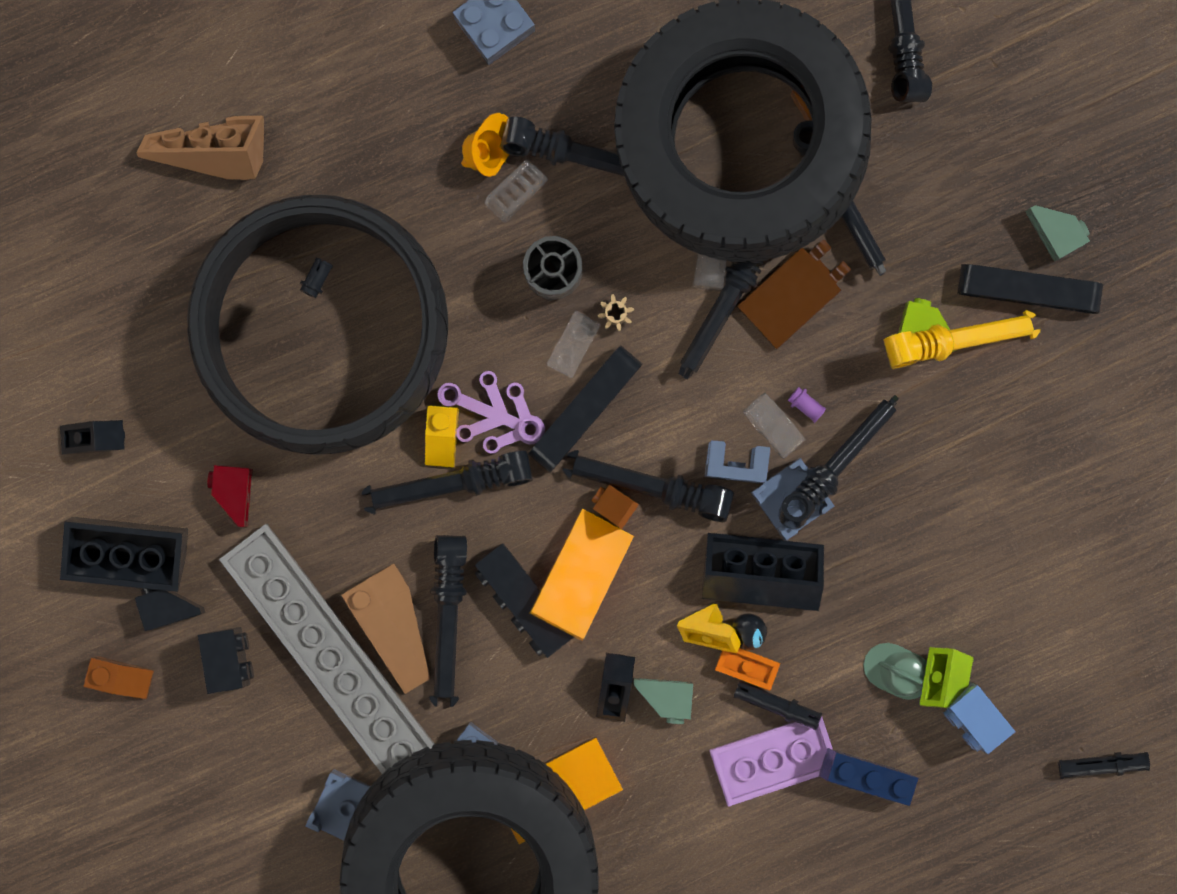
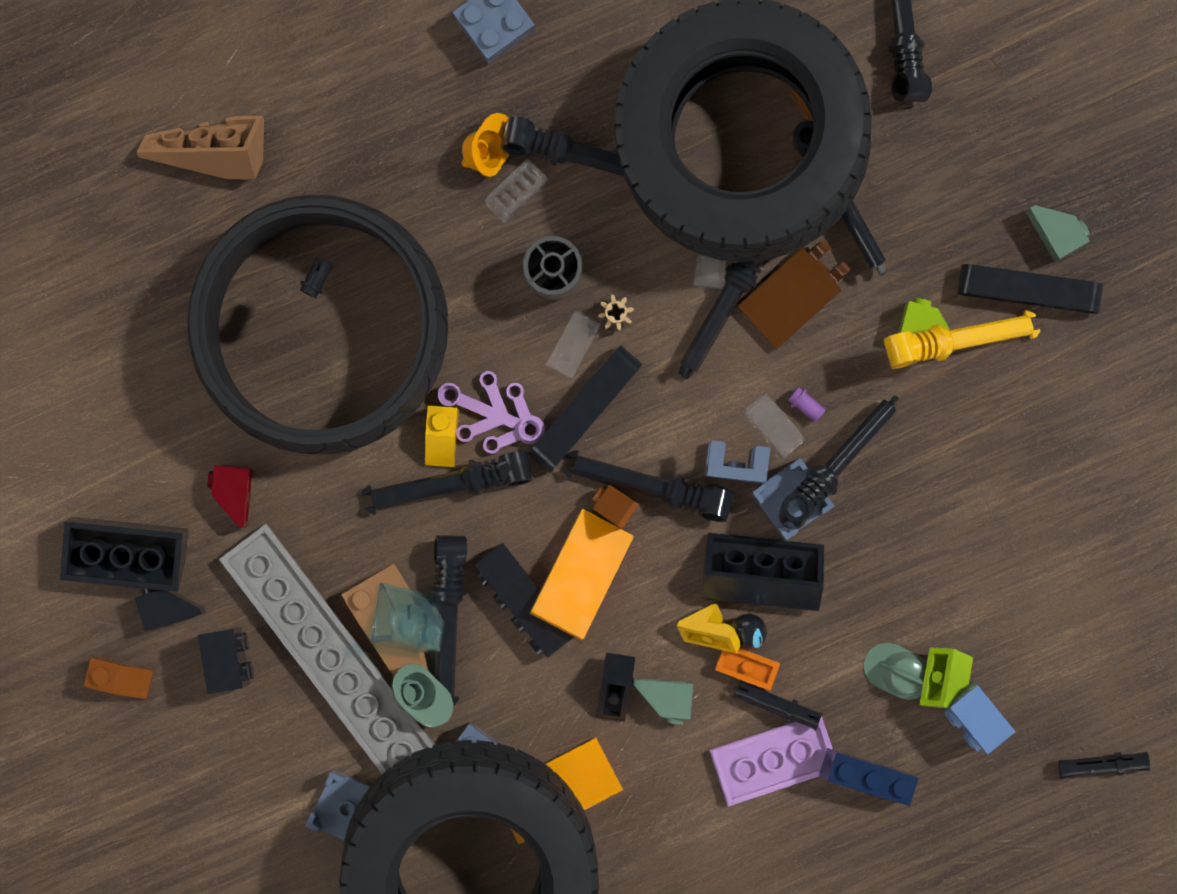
(92, 437): black slope -> none
(407, 620): none -> clear light blue slope
(422, 695): none -> sand green piece

